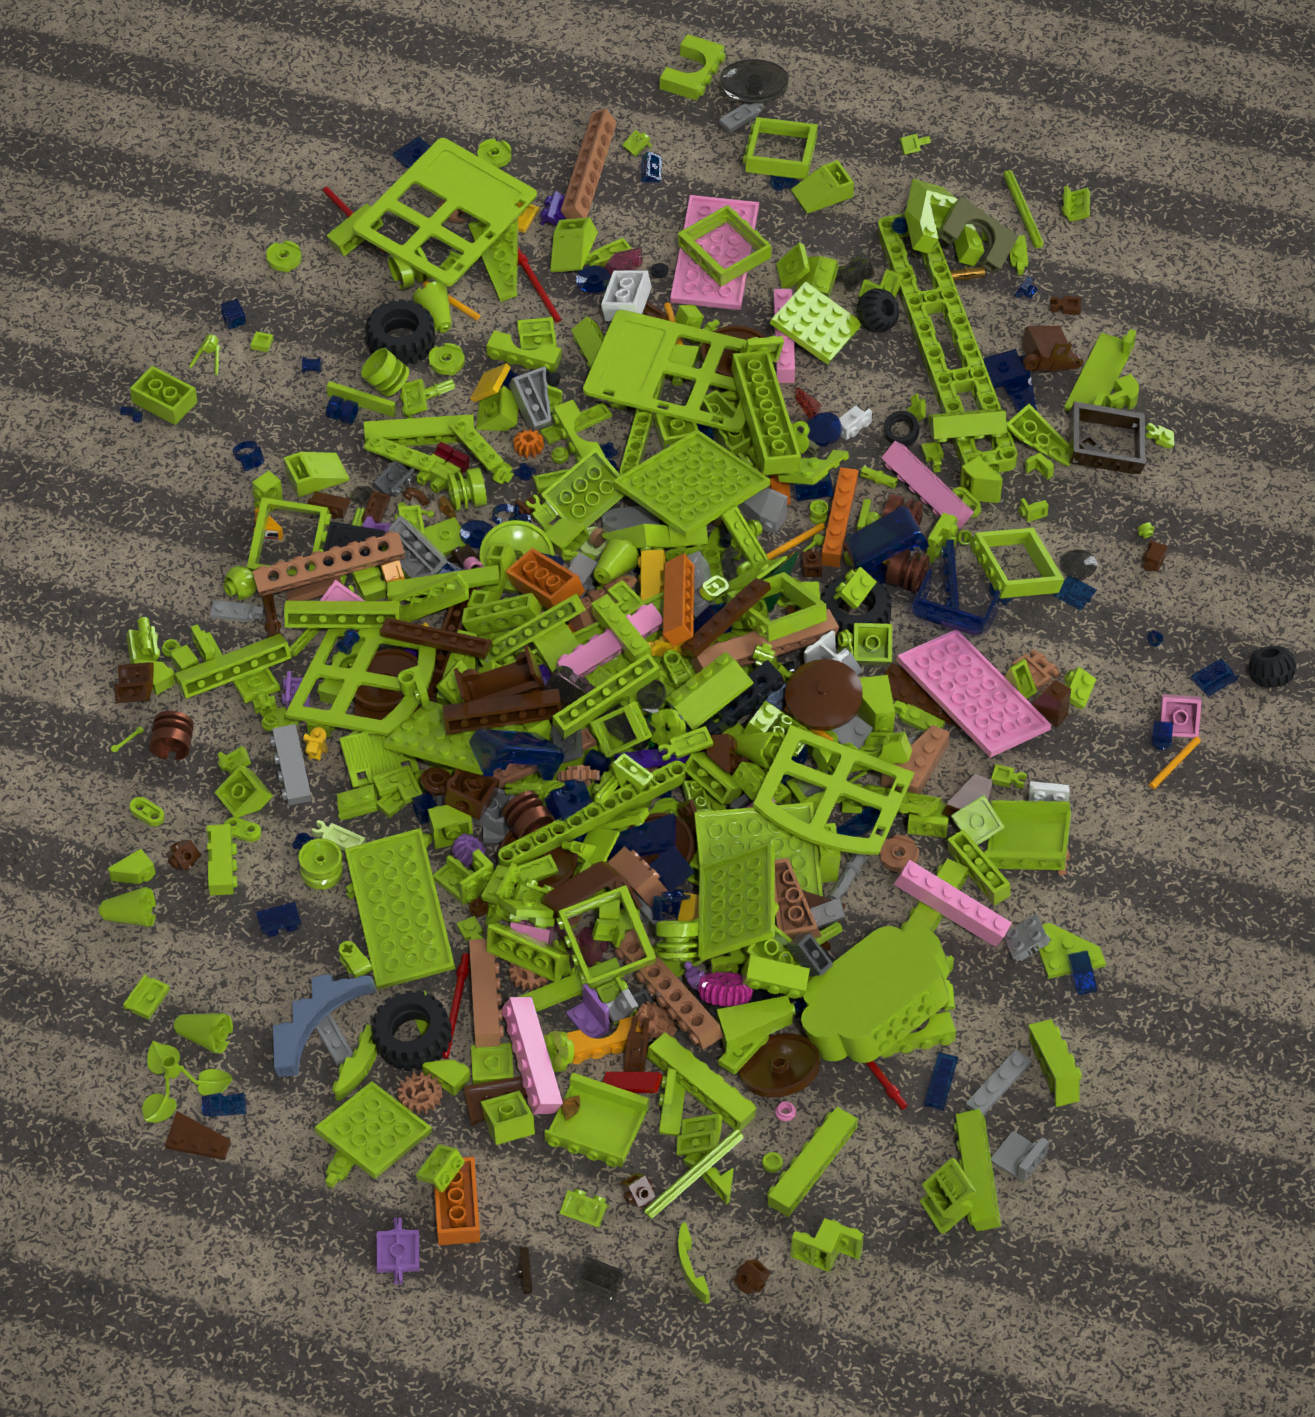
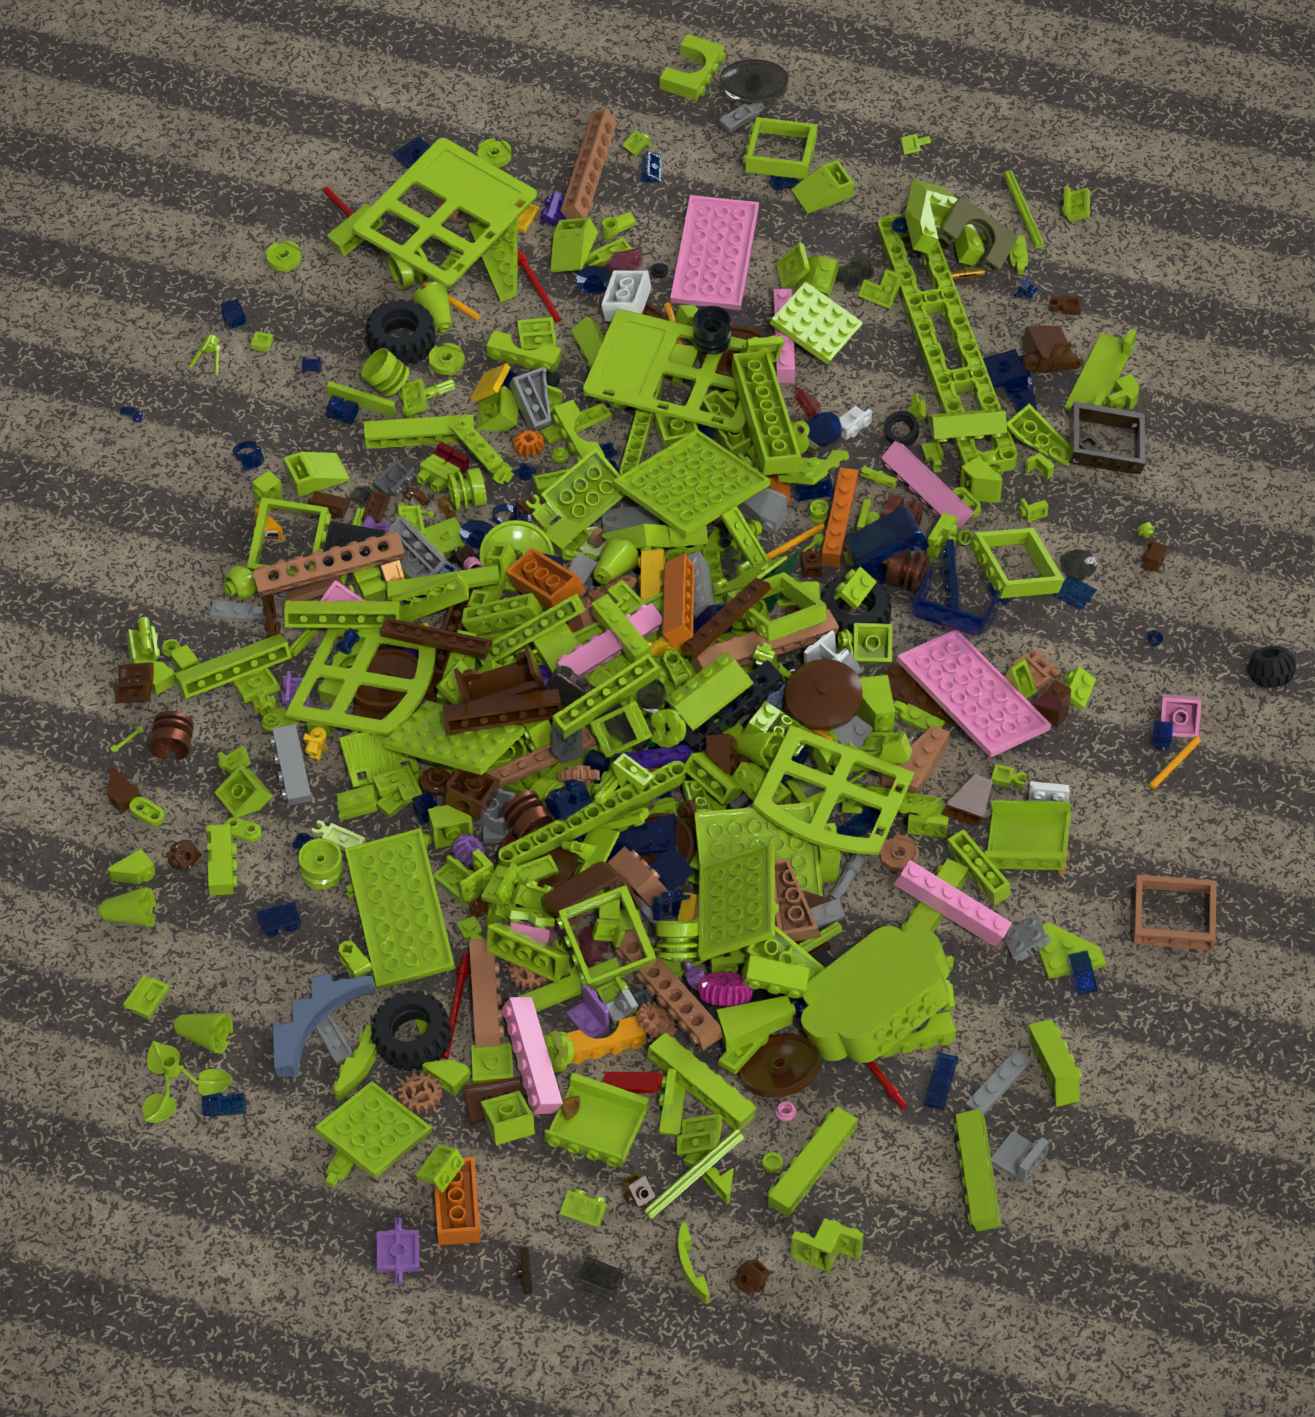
(120, 791): none -> reddish brown slope
(163, 395): lime brick -> none
(194, 1138): reddish brown wing -> none
(205, 644): lime bracket -> none
(400, 453): lime bracket -> none
(412, 684): lime plate -> none
(500, 747): clear blue windscreen -> none
(517, 788): lime axle -> none
(527, 908): lime plate -> none
(613, 226): none -> lime piece
(637, 1047): reddish brown hinge -> none
(687, 743): lime plate -> none
(712, 329): none -> black wheel
(713, 588): lime plate -> none
(722, 276): lime window -> none
(809, 954): dark grey brick -> none
(877, 310): black wheel -> none
(948, 1195): lime bracket -> none
(978, 820): lime tile -> none
(1162, 436): lime plate -> none
(1173, 938): none -> nougat window
(1214, 677): clear blue plate -> none

